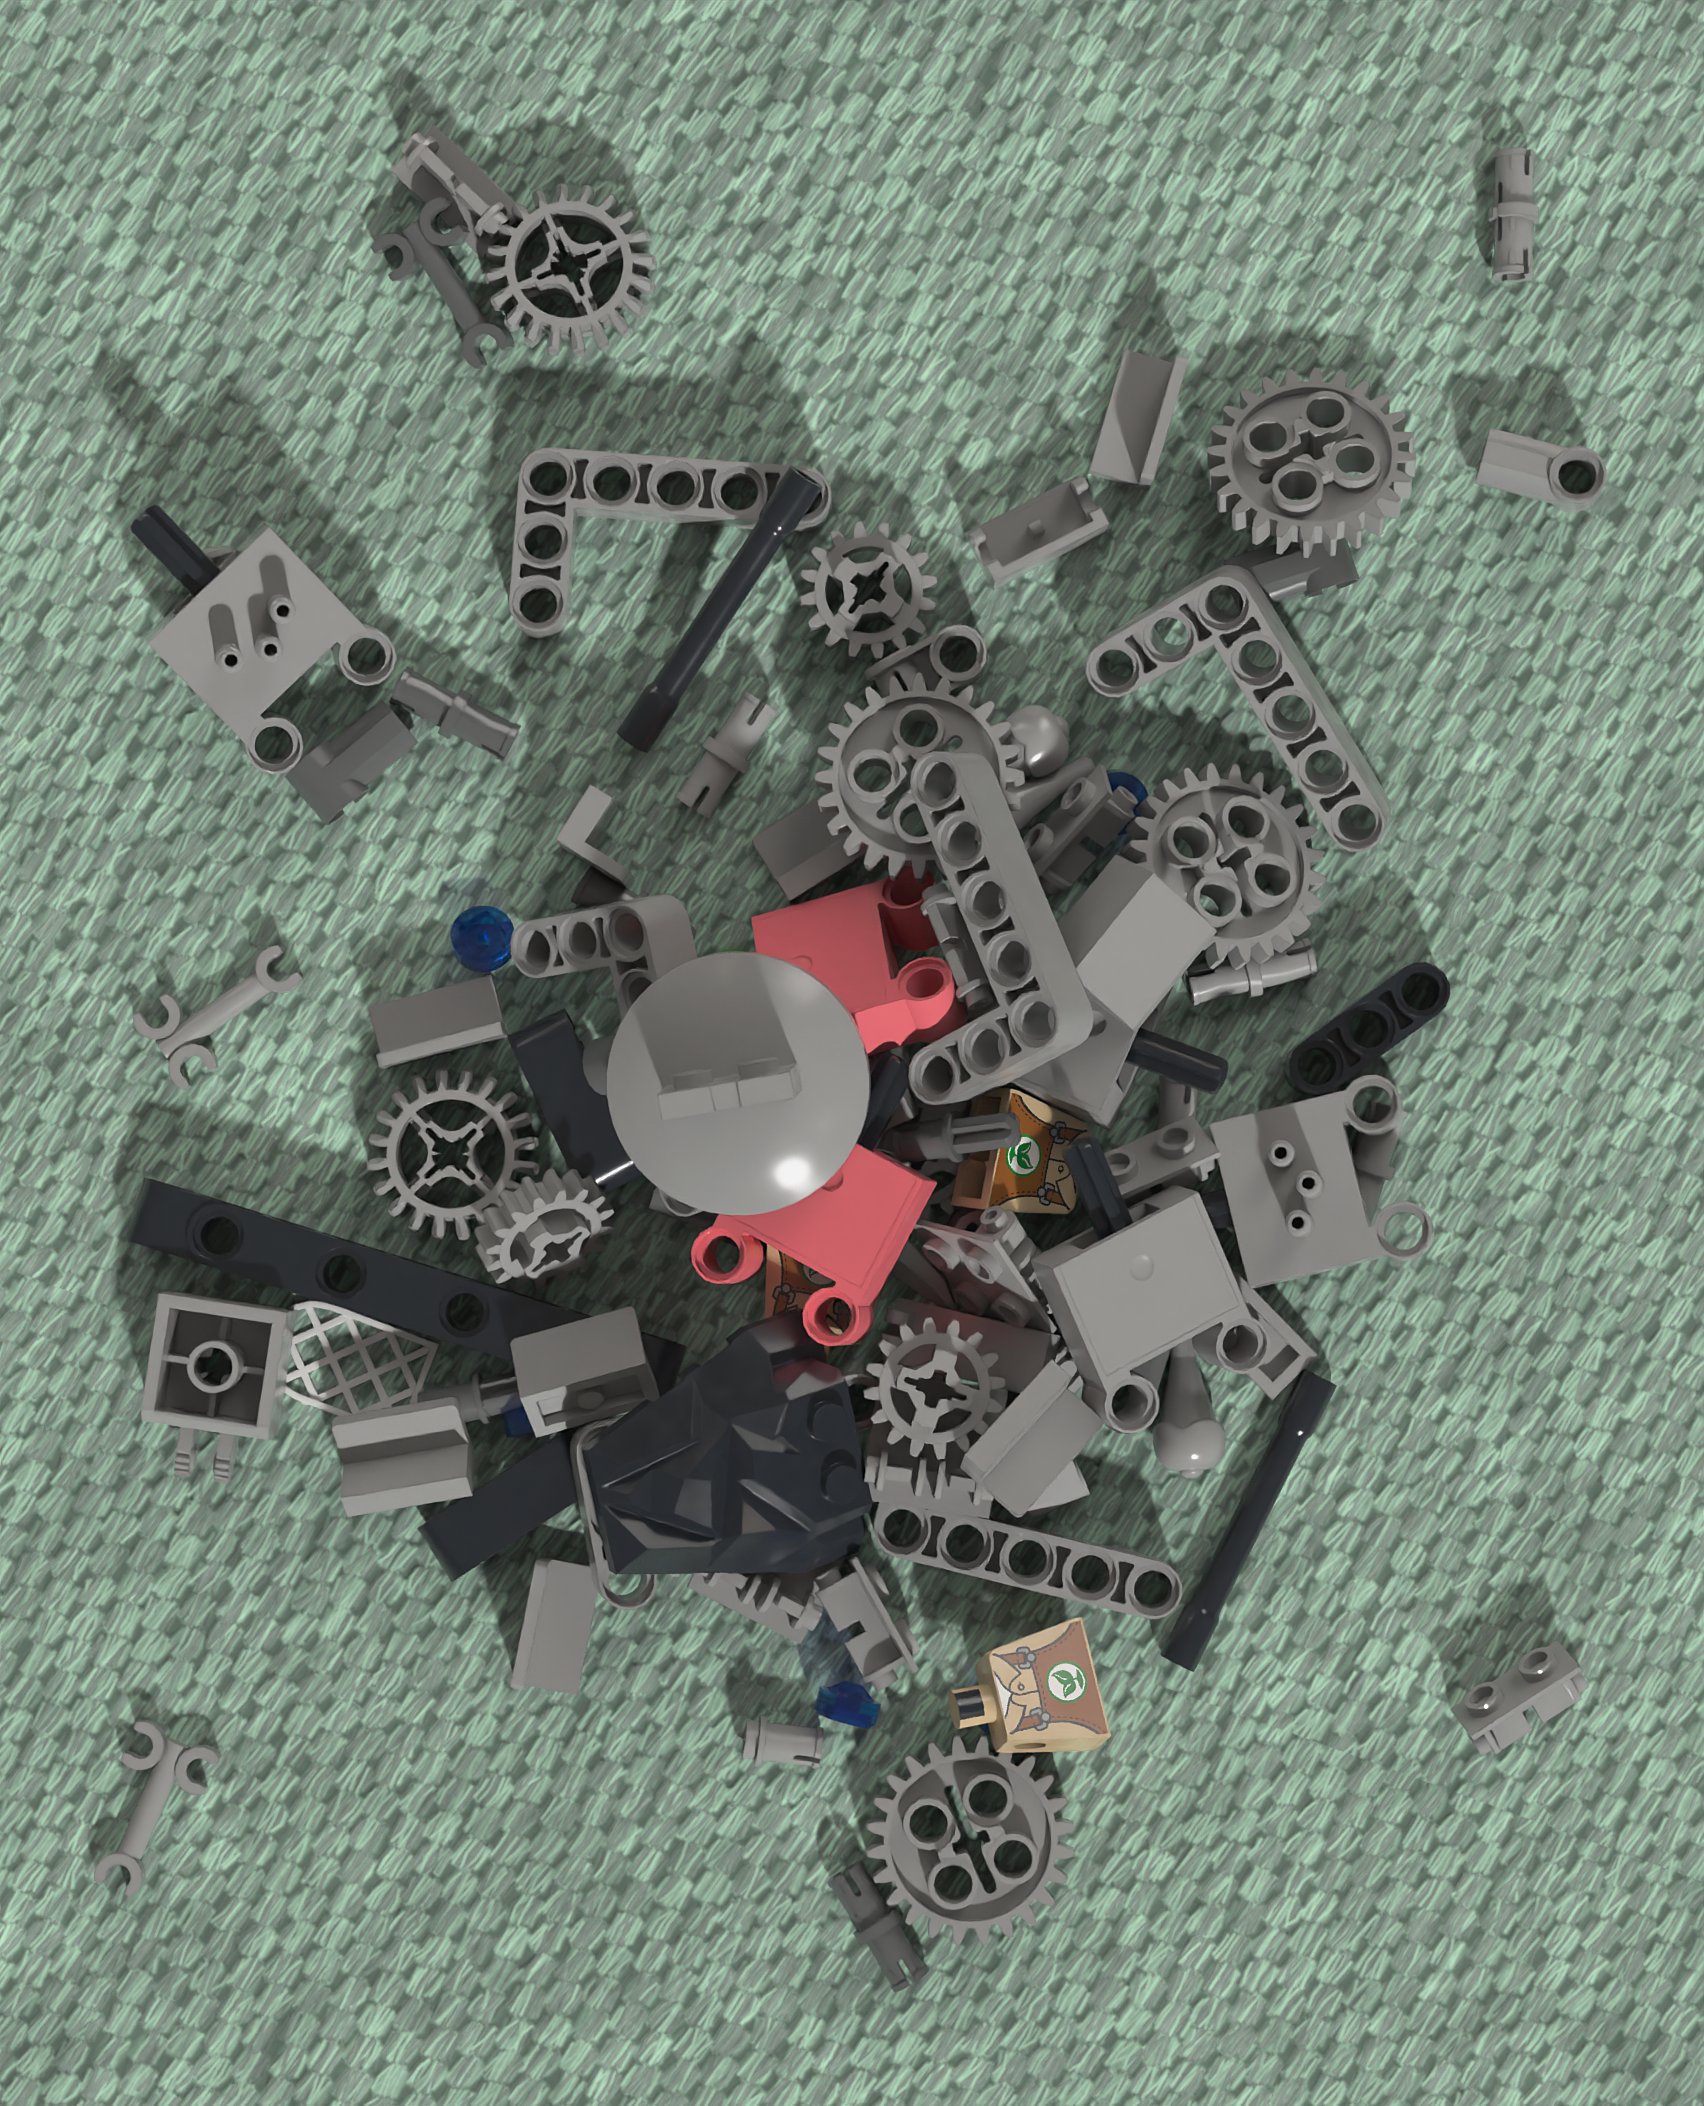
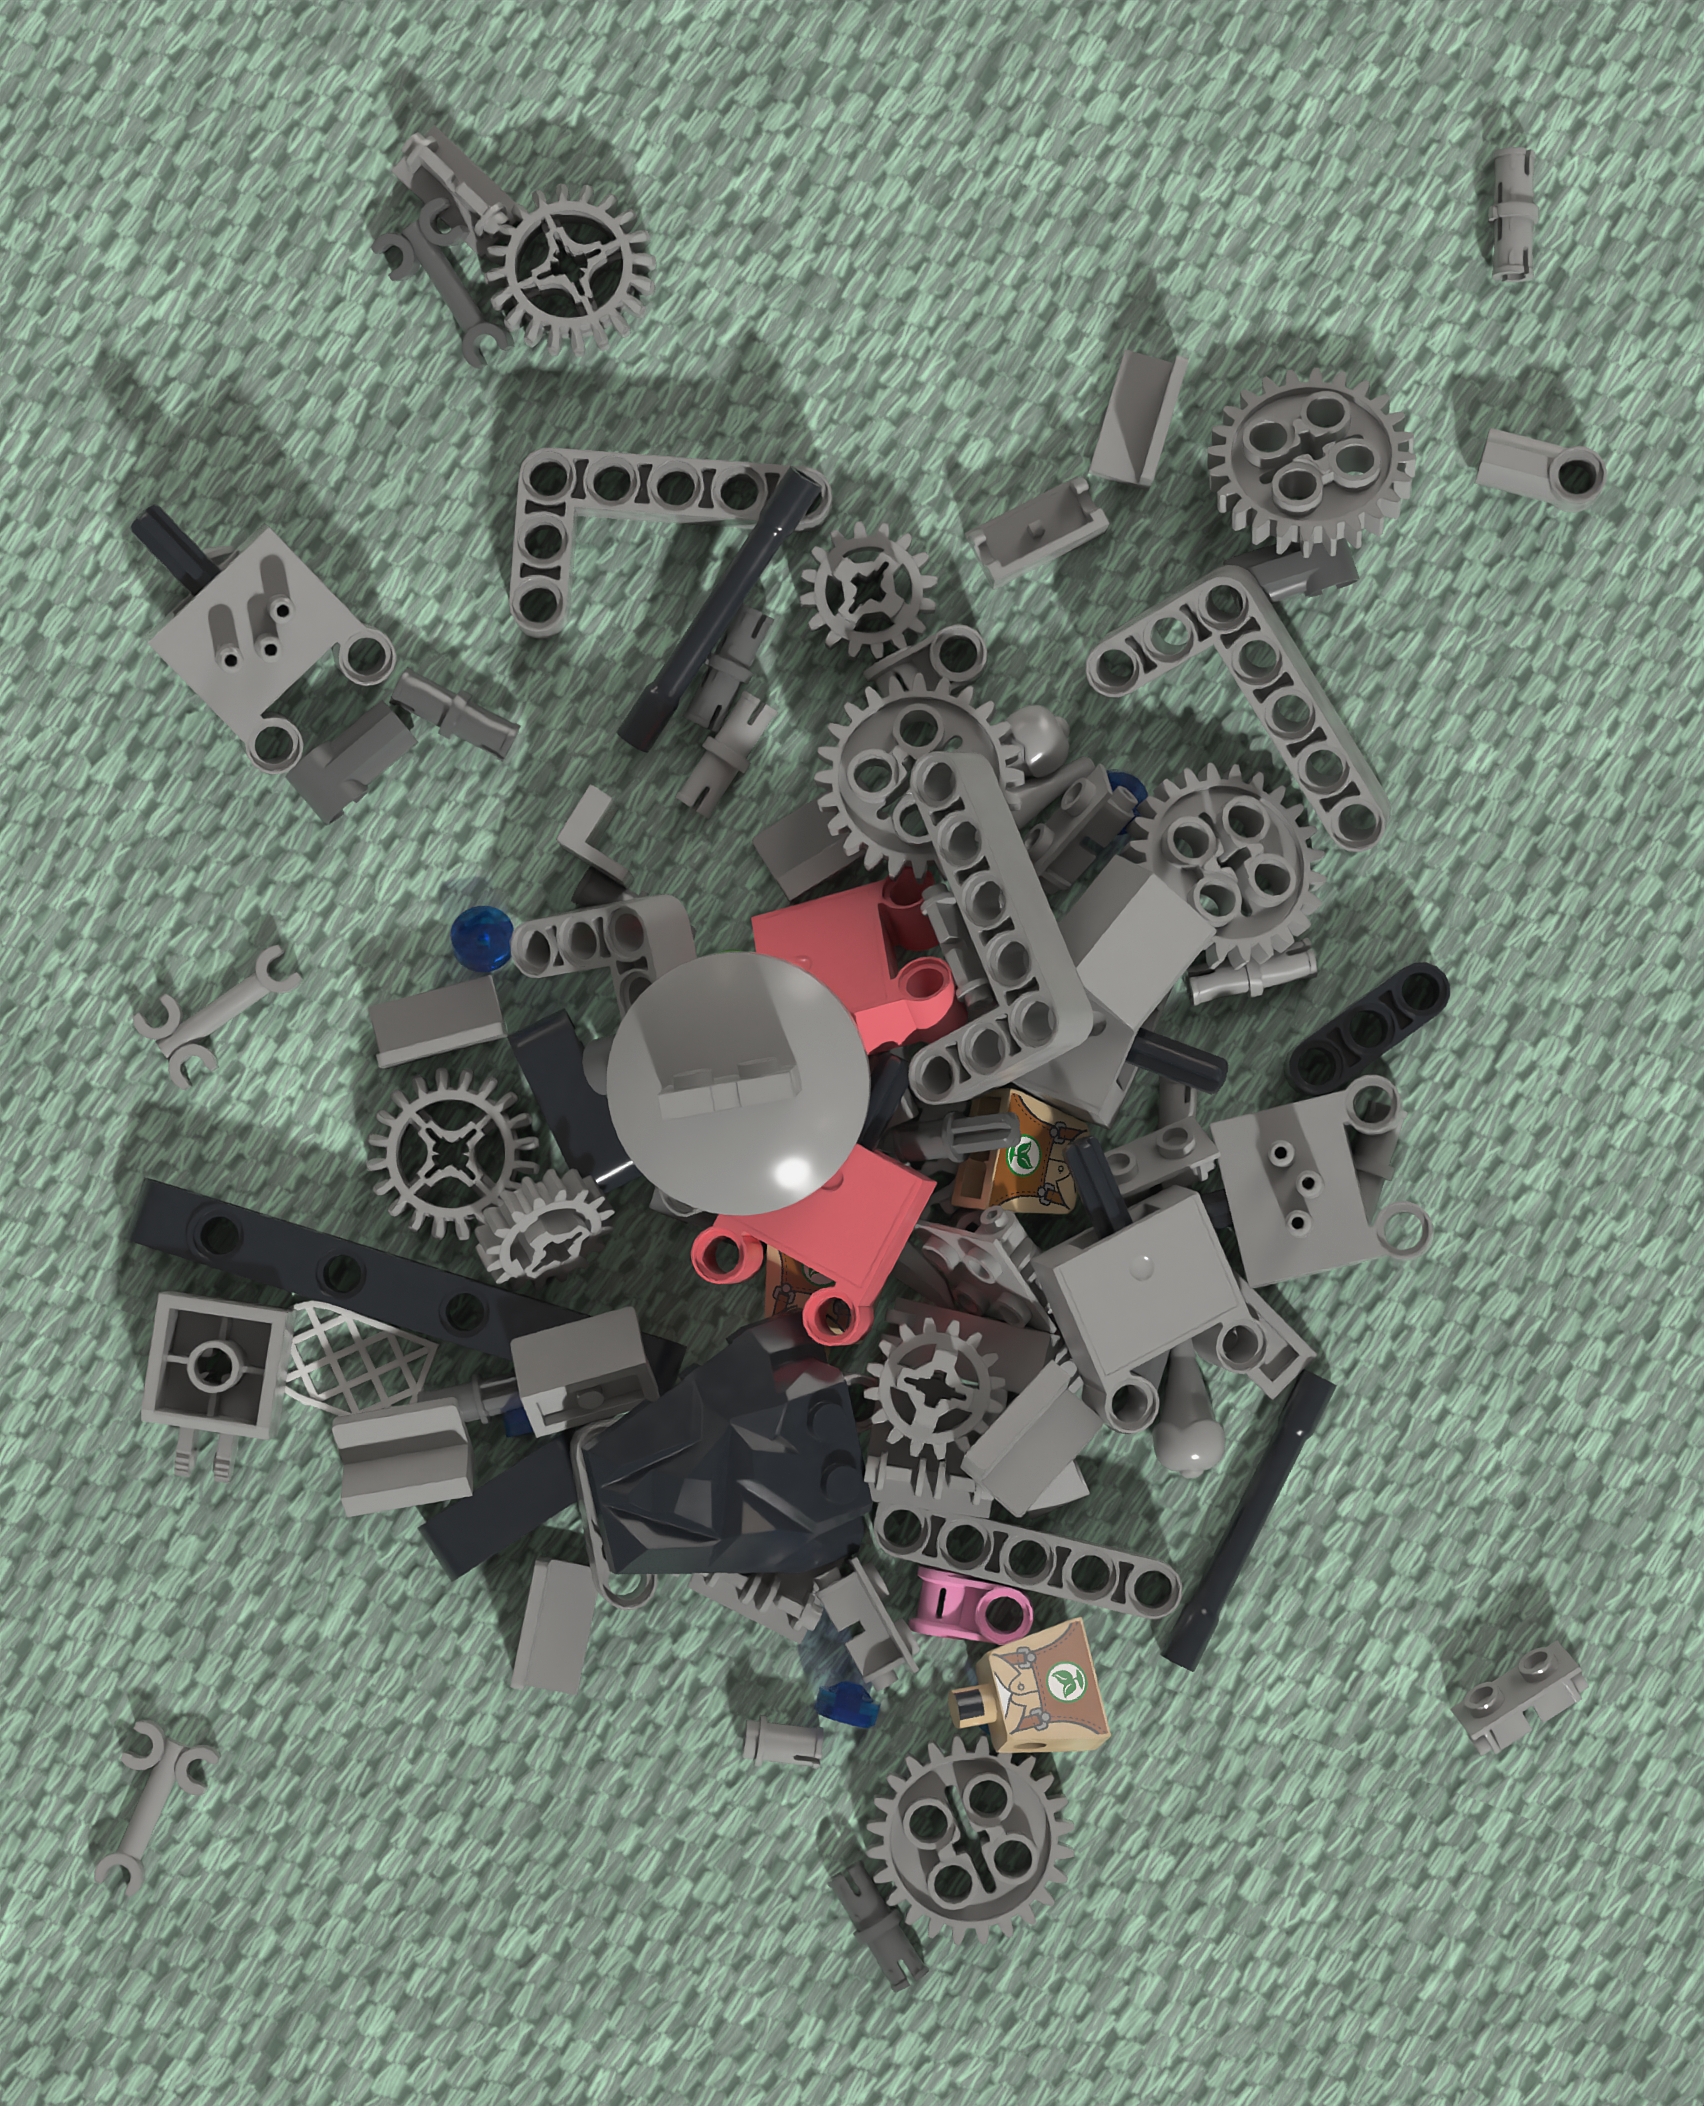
(728, 668): none -> dark grey pin
(965, 1607): none -> bright pink piece

